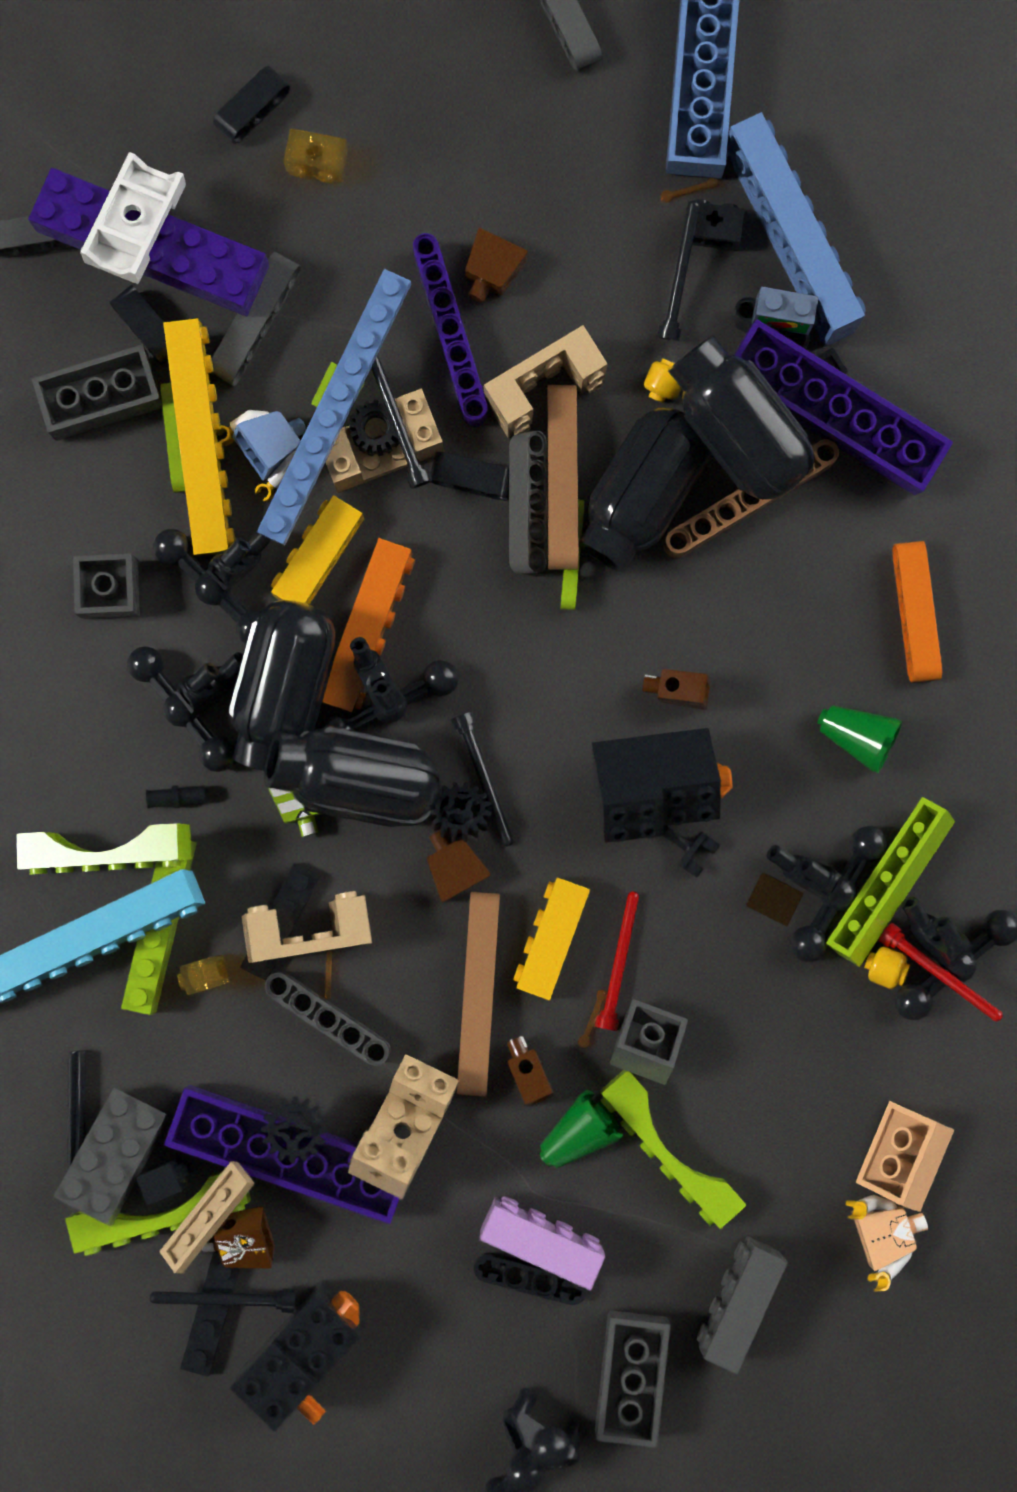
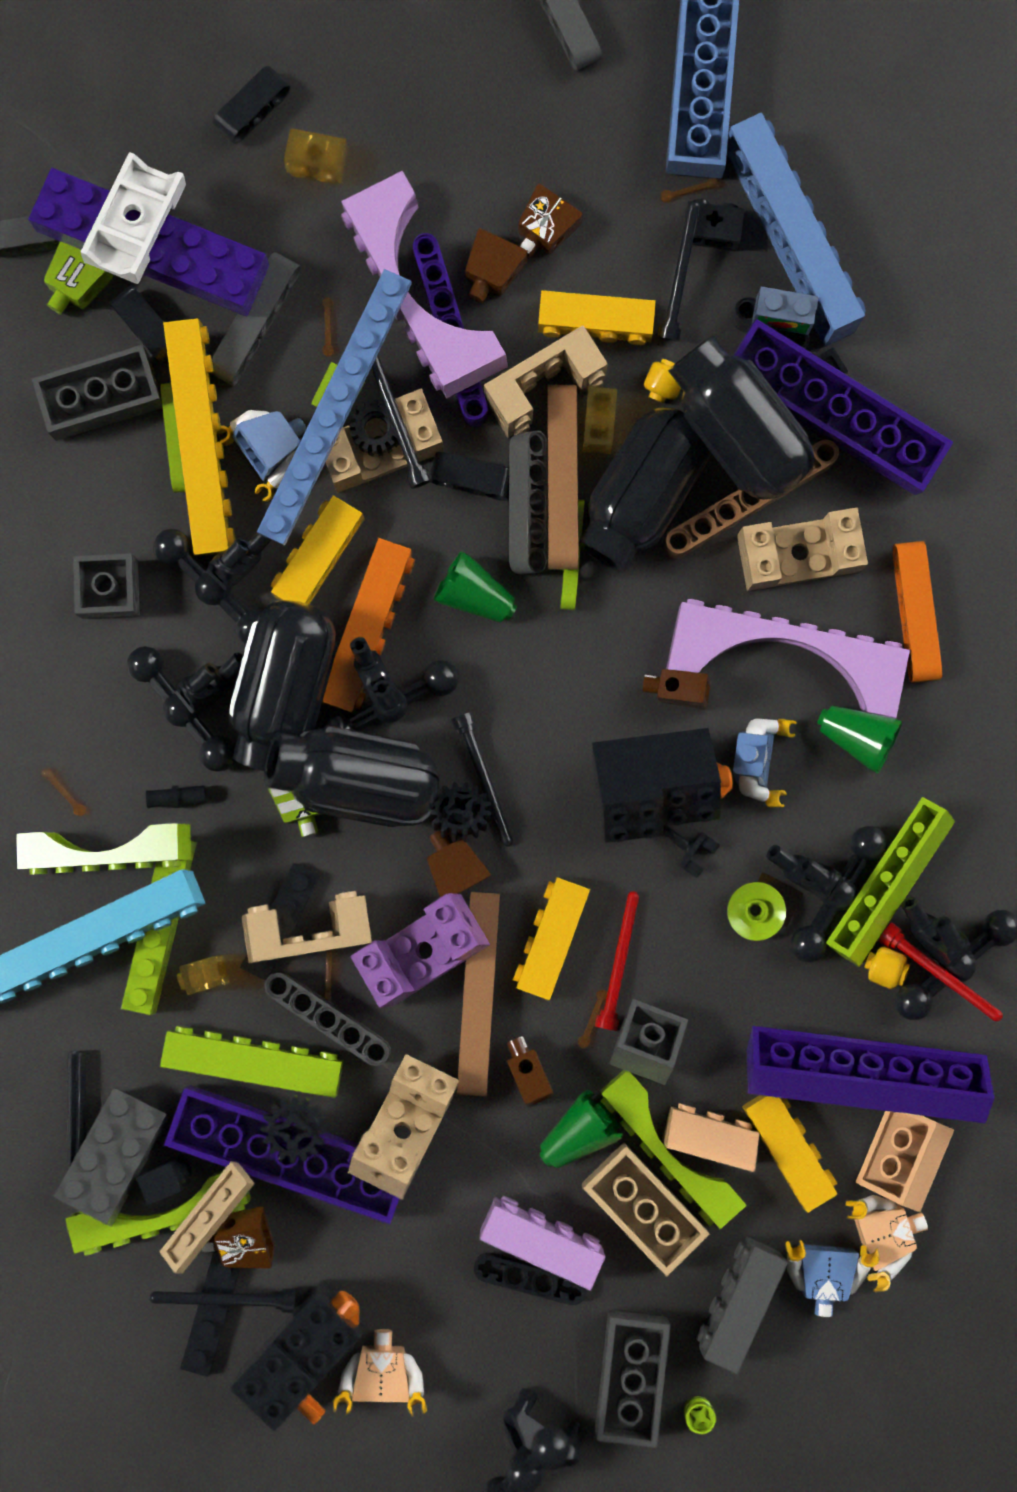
(73, 279): none -> lime torso
(78, 809): none -> clear orange hinge
(252, 1063): none -> lime brick
(327, 348): none -> clear orange hinge
(381, 1375): none -> torso
(396, 968): none -> medium lavender plate
(452, 353): none -> lavender arch
(474, 591): none -> green cone
(547, 221): none -> reddish brown torso
(599, 420): none -> clear yellow brick
(601, 315): none -> yellow brick
(645, 1209): none -> tan brick
(702, 1420): none -> lime wheel
(711, 1137): none -> light nougat slope
(754, 759): none -> torso
(769, 919): none -> lime dish
(790, 1150): none -> yellow brick
(828, 1272): none -> torso
(832, 548): none -> tan plate
(869, 1074): none -> dark purple brick
(870, 668): none -> lavender arch

